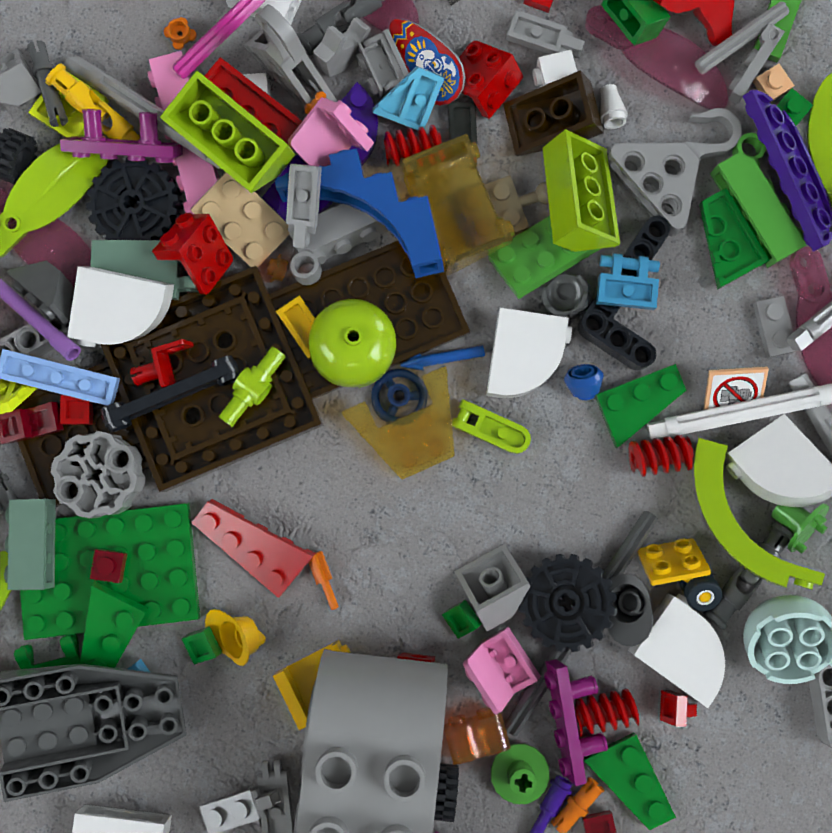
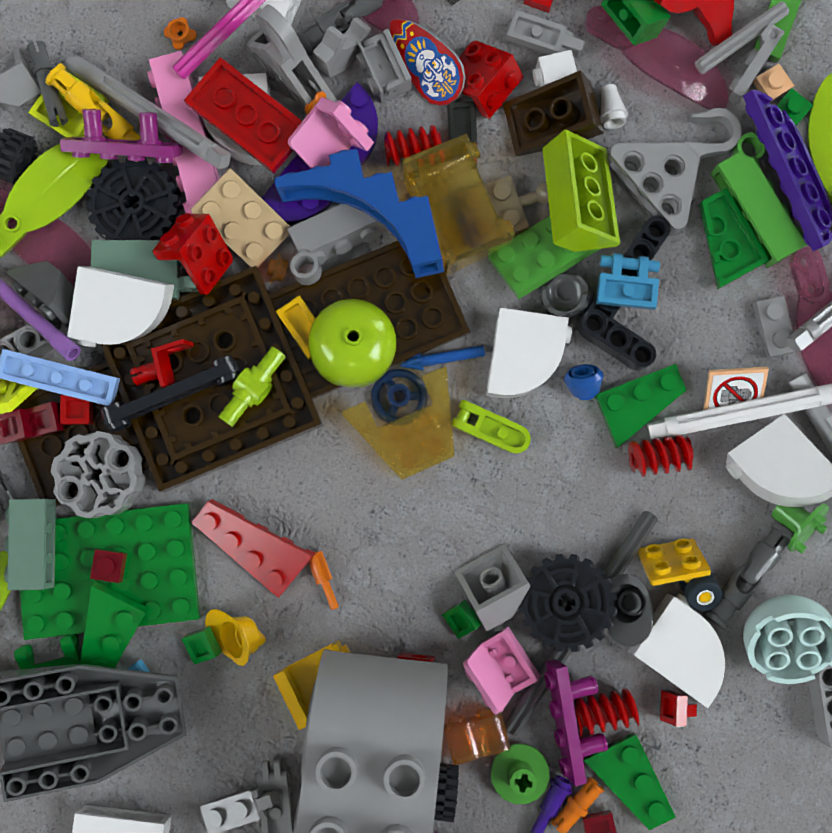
(227, 133): lime slope -> none
(303, 202): light grey hinge -> none
(411, 98): medium azure wing -> none
(721, 522): lime arch -> none

